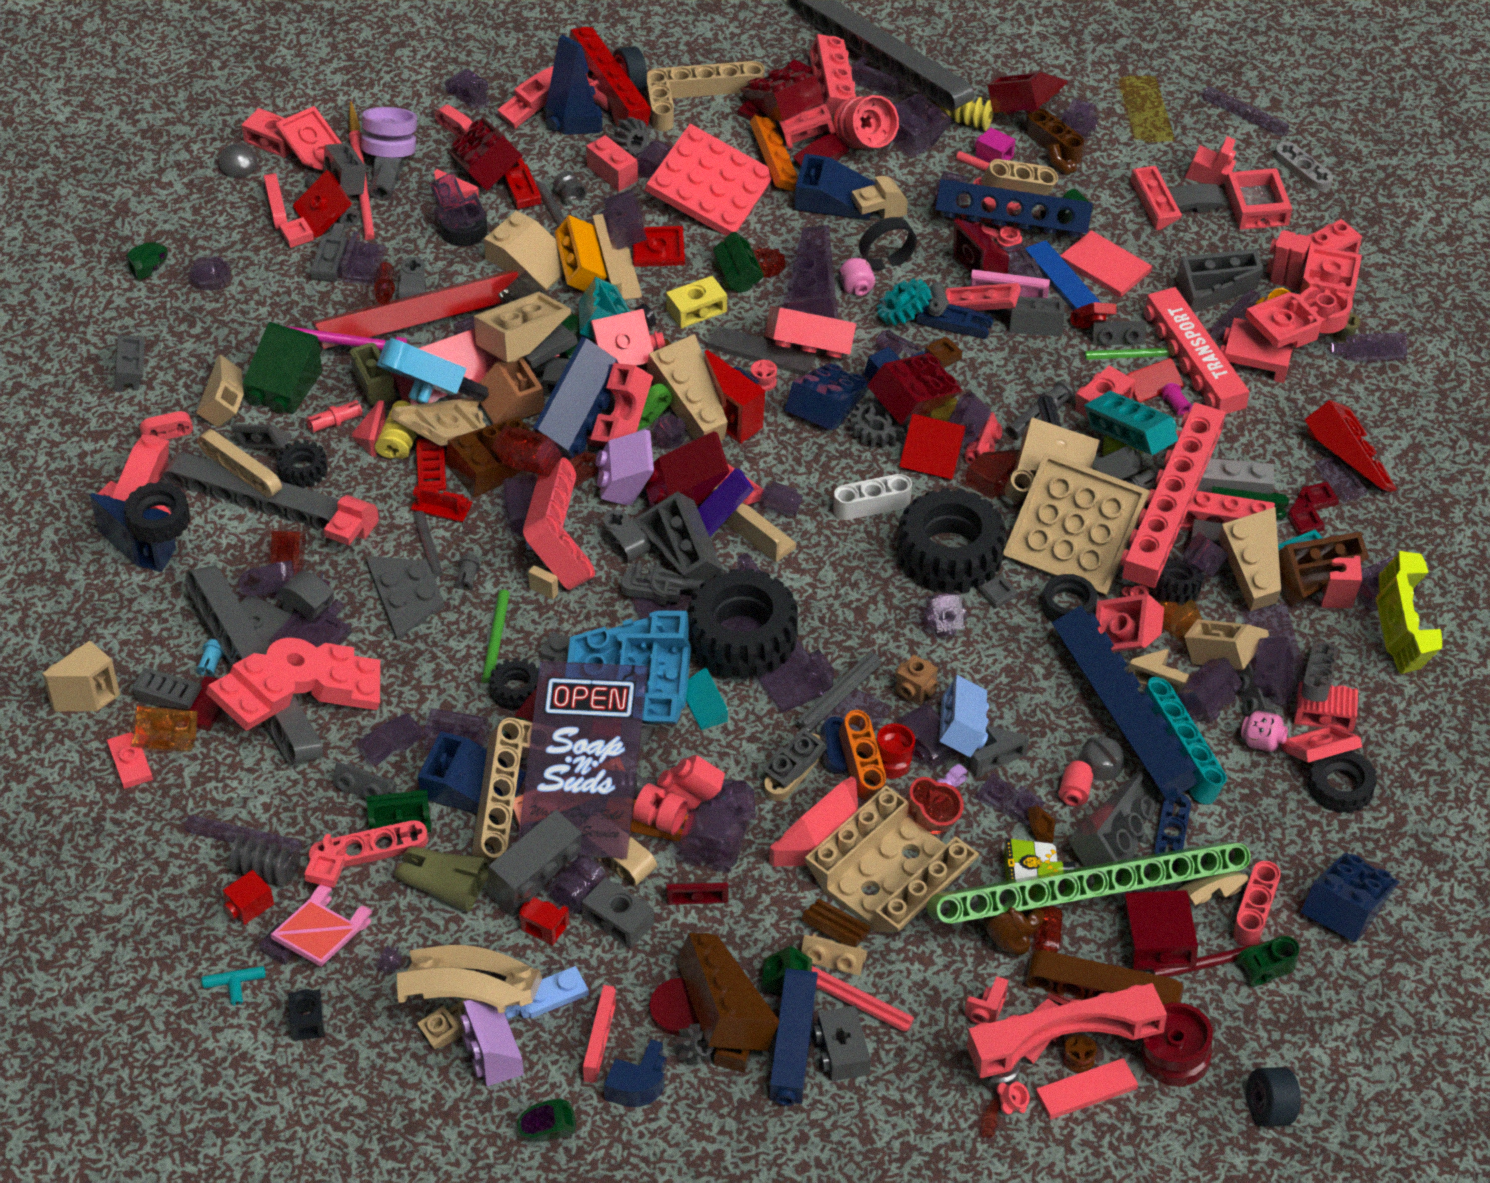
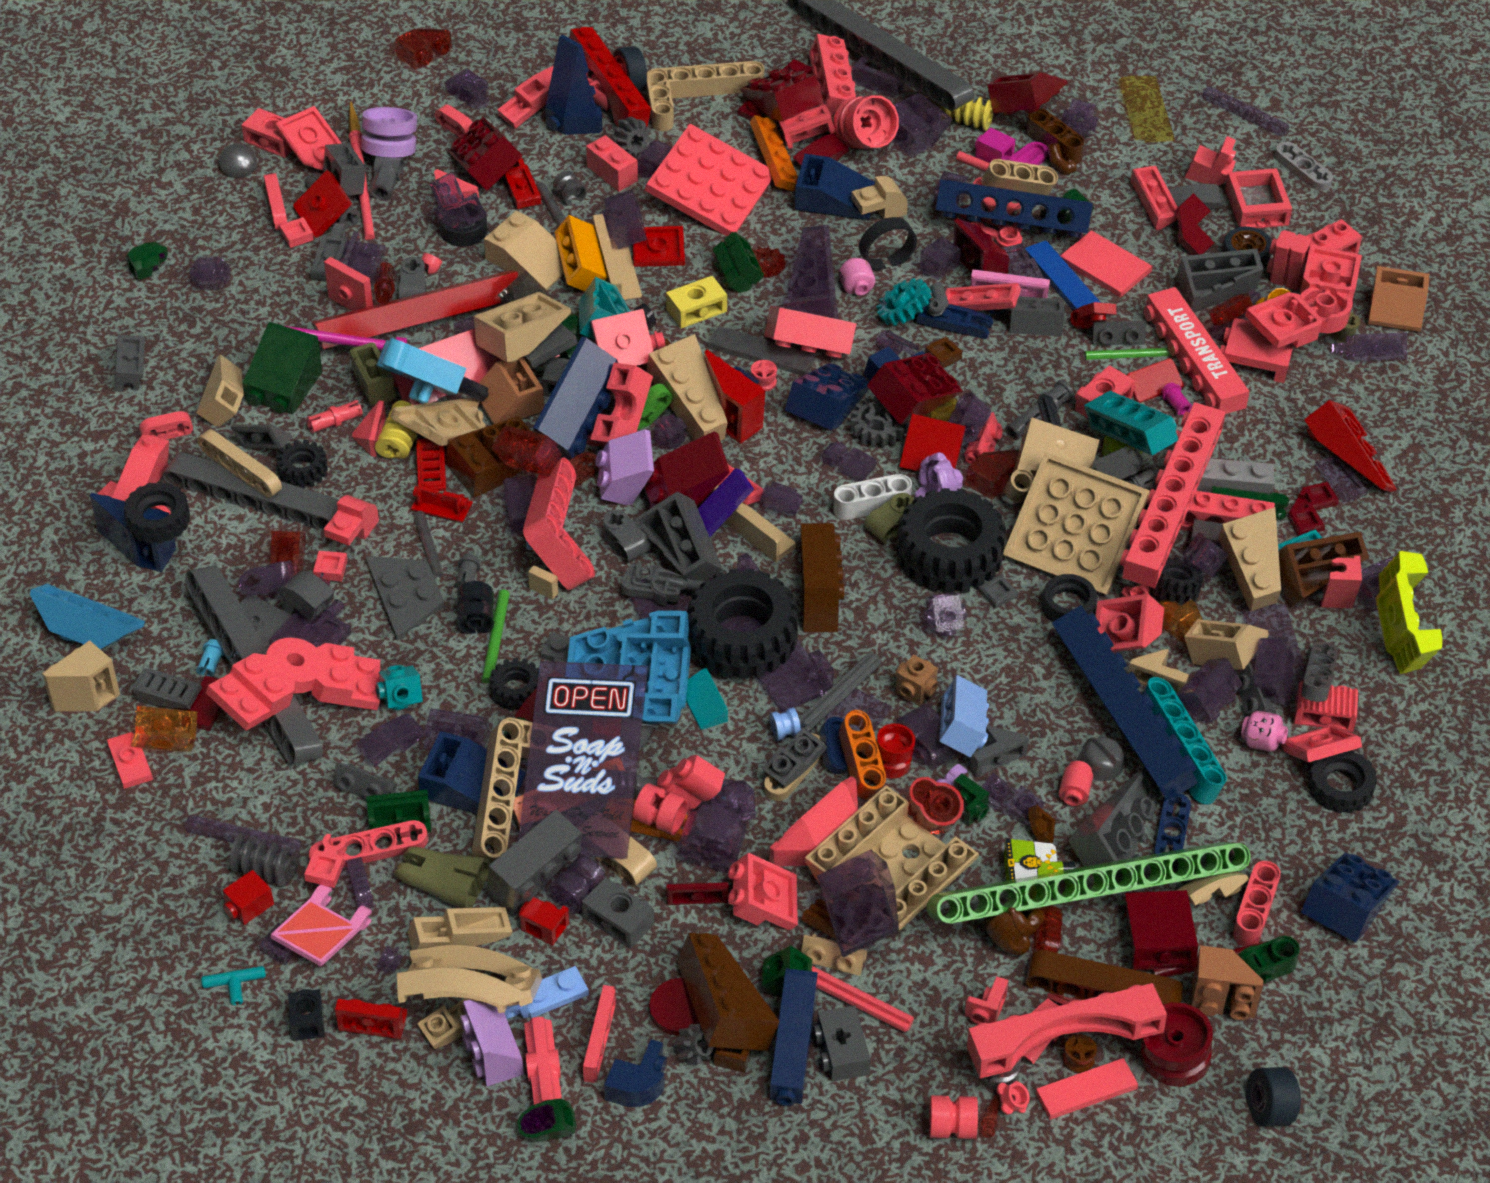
(82, 618): none -> dark azure wedge
(331, 564): none -> coral plate
(347, 285): none -> coral plate
(359, 882): none -> clear purple beam
(370, 1018): none -> red bracket
(399, 687): none -> teal brick
(418, 45): none -> clear red slope
(433, 262): none -> coral hinge
(460, 927): none -> tan slope
(475, 607): none -> black wheel
(542, 1060): none -> coral piece
(763, 892): none -> coral plate
(785, 723): none -> light blue wheel
(821, 576): none -> reddish brown wedge
(853, 464): none -> clear purple plate
(860, 901): none -> clear purple slope
(885, 520): none -> olive piece
(936, 474): none -> lavender hair
(939, 258): none -> clear purple brick
(953, 1117): none -> coral wheel
(974, 798): none -> dark green bracket
(1031, 153): none -> dark pink tile
(1189, 233): none -> dark red tile
(1220, 973): none -> nougat slope
(1230, 309): none -> clear red beam
(1249, 238): none -> wheel
(1398, 298): none -> nougat slope

